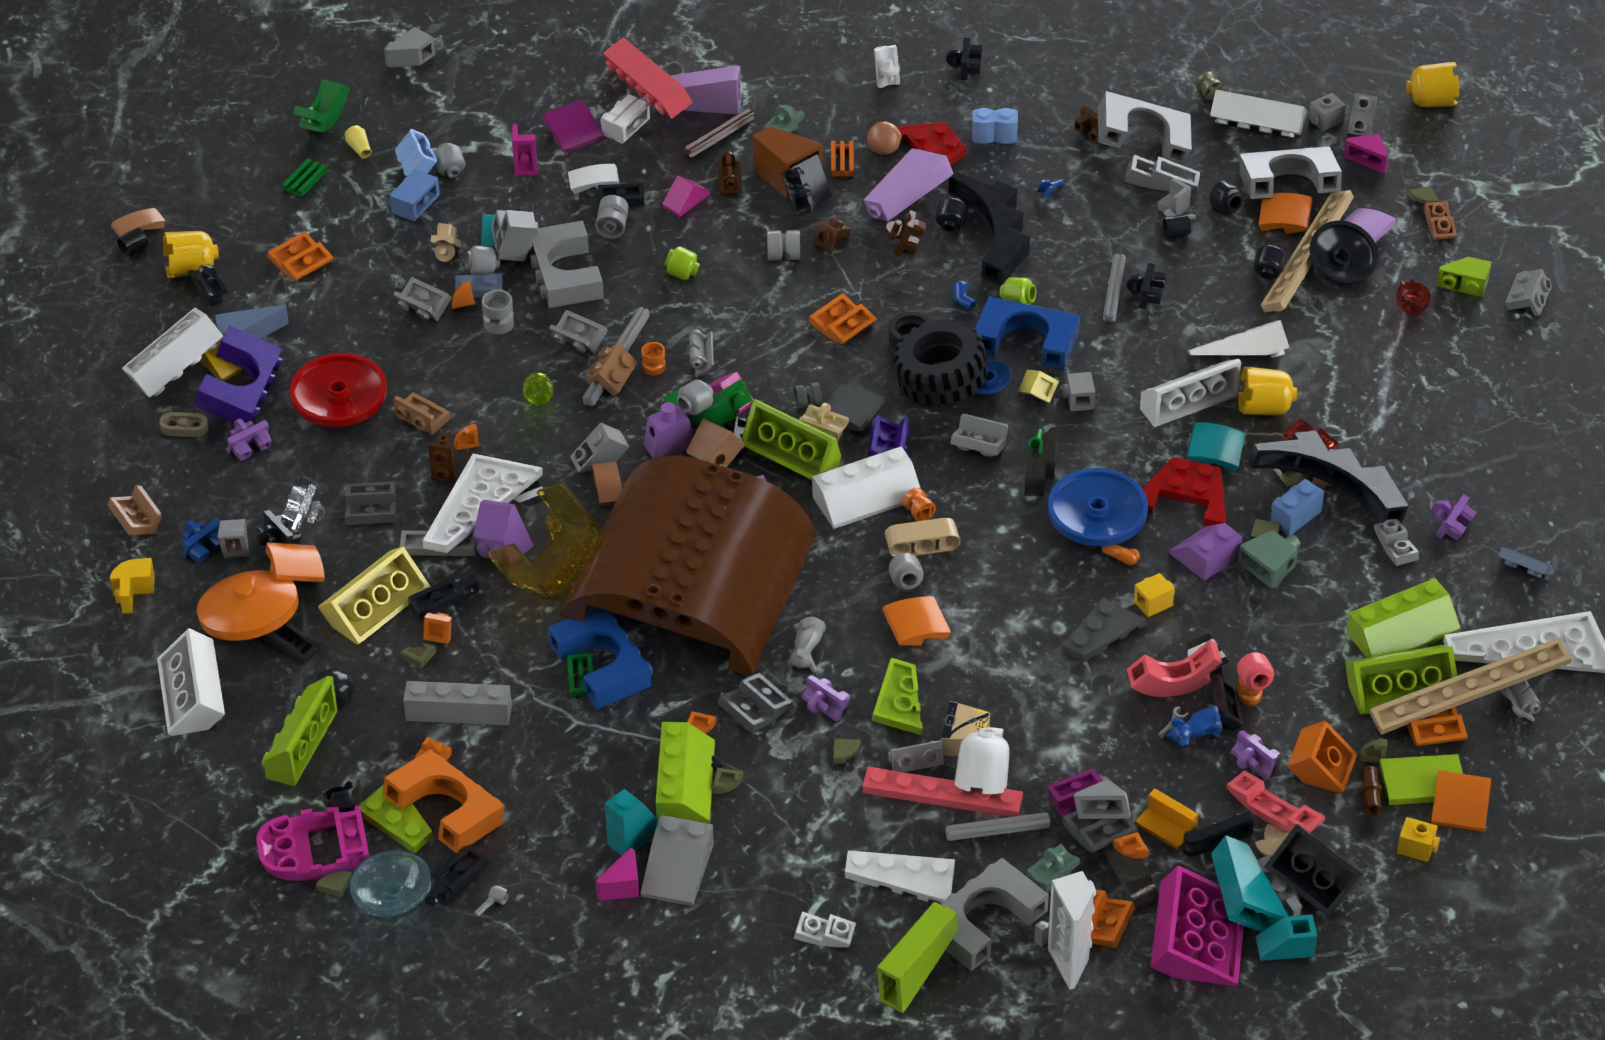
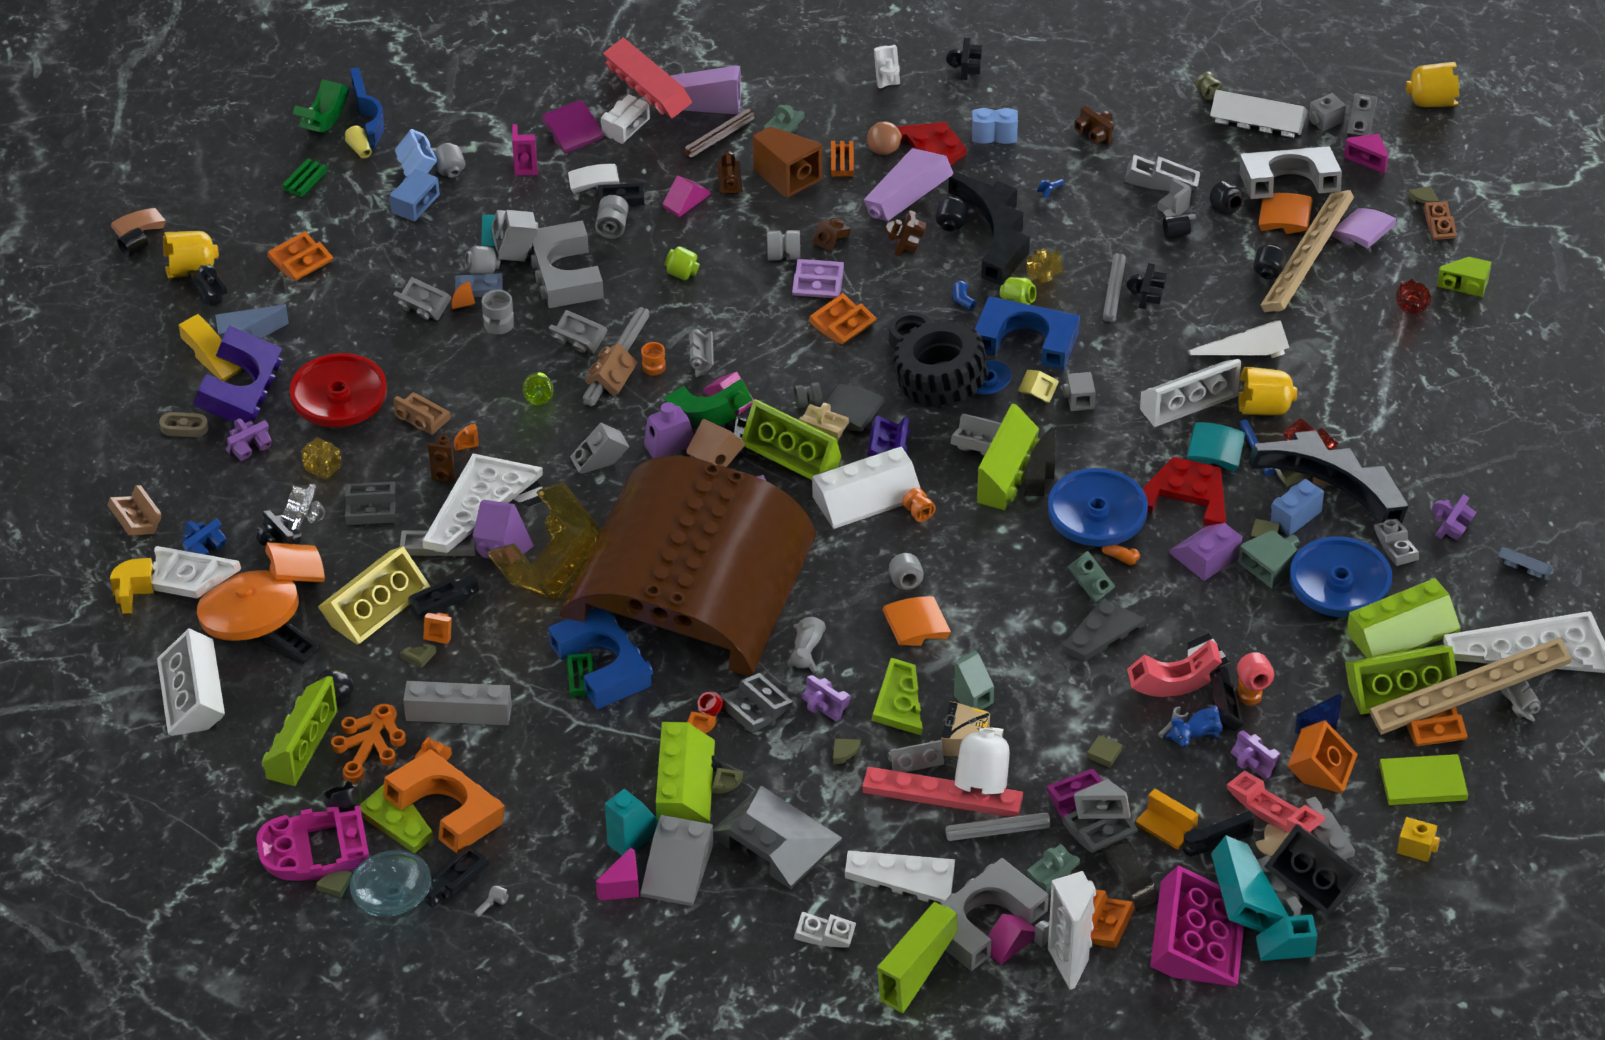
(173, 352): white slope -> none
(189, 572): none -> white wing
(233, 538): light grey slope -> none
(321, 458): none -> clear yellow brick
(368, 106): none -> blue piece
(381, 717): none -> orange plant
(410, 49): light grey slope -> none
(445, 242): tan hips -> none
(607, 482): nougat slope -> none
(695, 397): light grey head -> none
(710, 703): none -> red plate
(777, 834): none -> slope
(806, 184): black hinge -> none
(818, 278): none -> lavender slope
(922, 537): tan beam -> none
(972, 682): none -> sand green slope
(1006, 459): none -> lime slope
(1010, 936): none -> dark pink slope
(1036, 442): green hand -> none
(1052, 265): none -> clear yellow brick
(1091, 576): none -> sand green hips
(1104, 751): none -> olive tile
(1131, 846): orange tile -> none
(1154, 594): yellow brick -> none
(1170, 125): light grey arch -> none
(1252, 439): none -> blue bar
(1326, 710): none -> clear blue slope
(1330, 831): none -> light grey hinge
(1339, 575): none -> blue dish
(1350, 245): black dish -> none
(1371, 791): reddish brown pin -> none
(1374, 751): olive tile -> none
(1461, 801): orange slope -> none
(1529, 290): light grey bracket -> none

